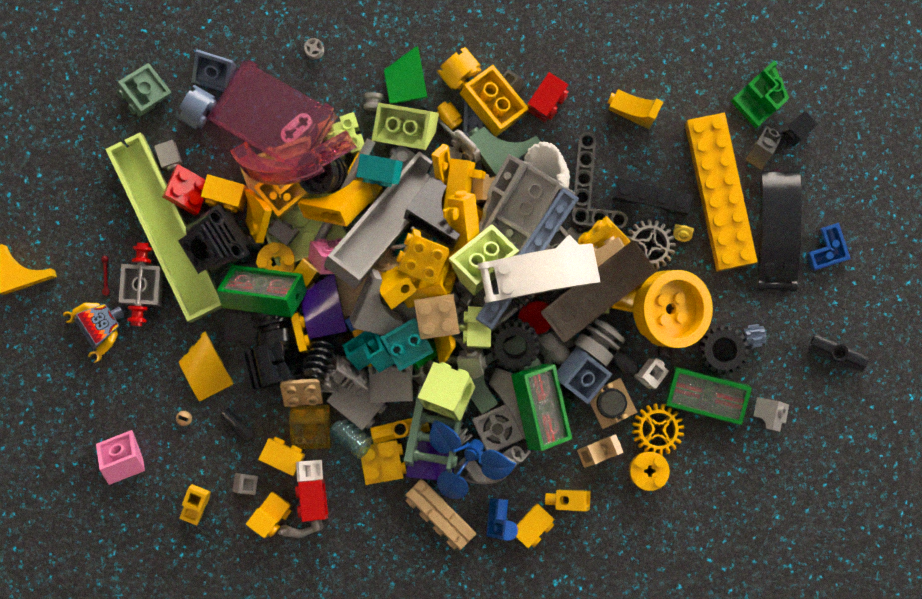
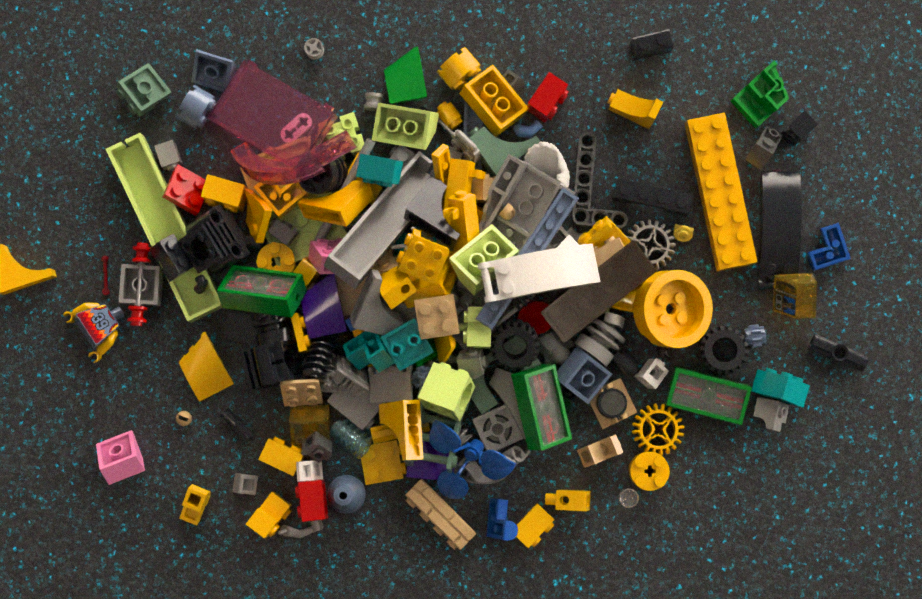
(171, 257): none -> black brick
(201, 284): none -> black arm
(317, 447): none -> dark grey brick
(352, 487): none -> sand blue cone
(405, 421): none -> yellow arch
(420, 376): none -> sand blue gear
(508, 212): none -> tan hinge
(527, 131): none -> medium blue arm
(614, 320): none -> white beam
(628, 500): none -> clear wheel
(651, 44): none -> black brick
(780, 387): none -> teal brick
(795, 295): none -> clear yellow slope

